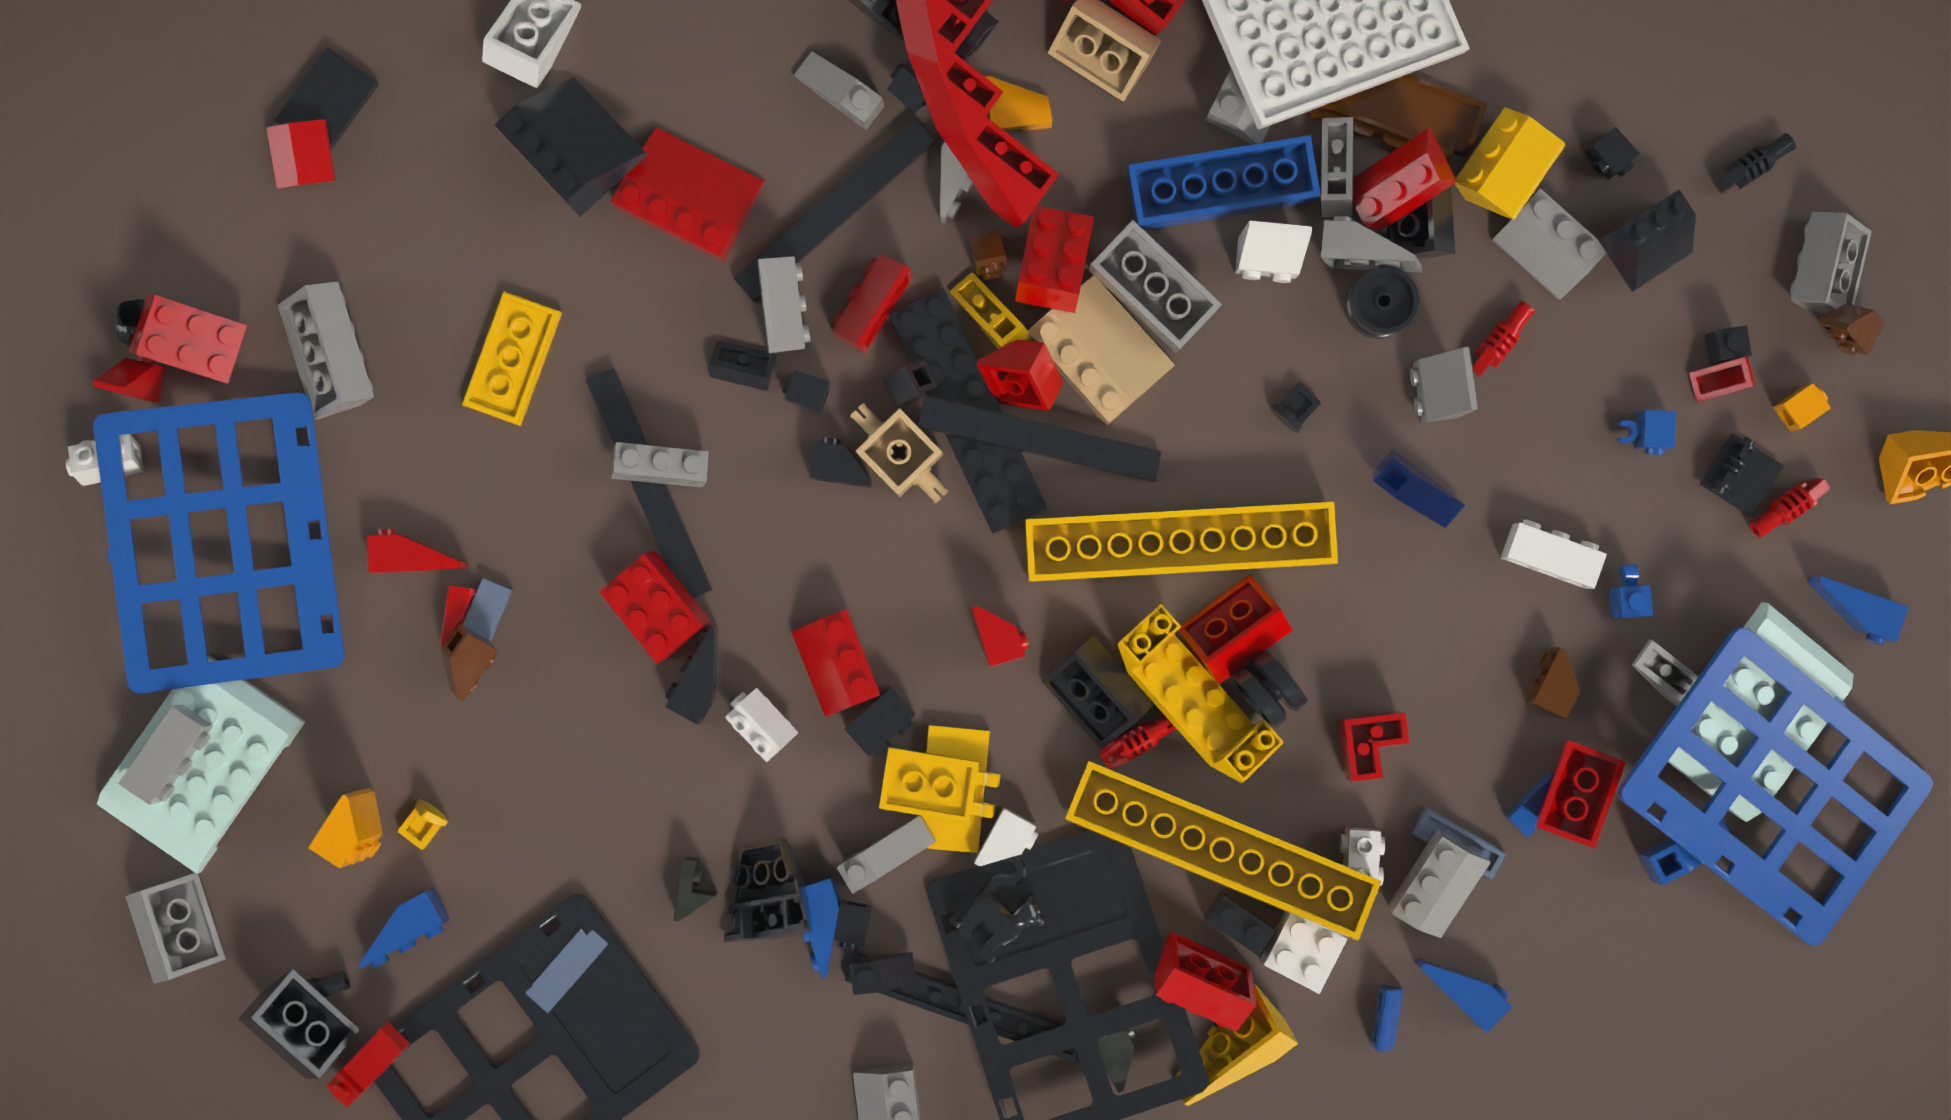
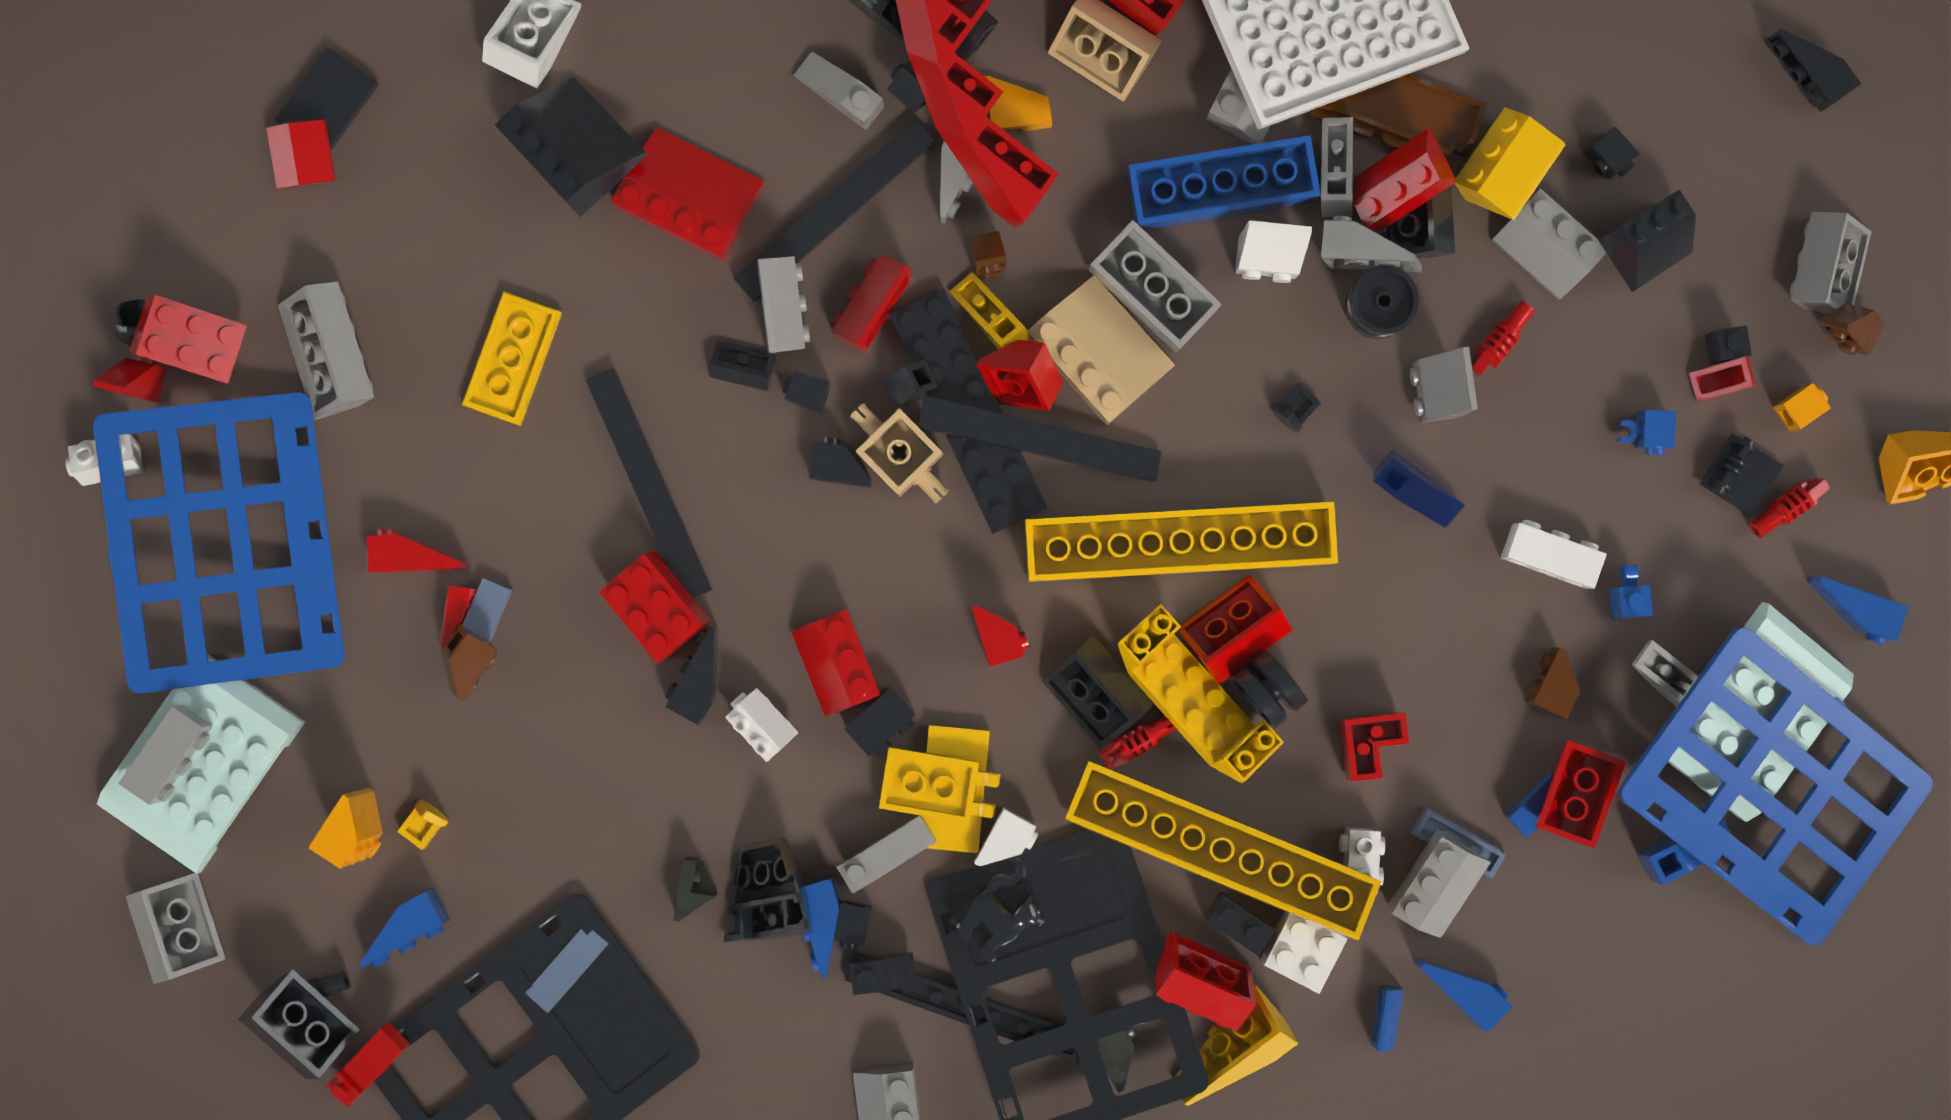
(659, 464): light grey brick -> none
(1054, 259): red brick -> none
(1755, 163): black hinge -> none
(1819, 72): none -> black slope

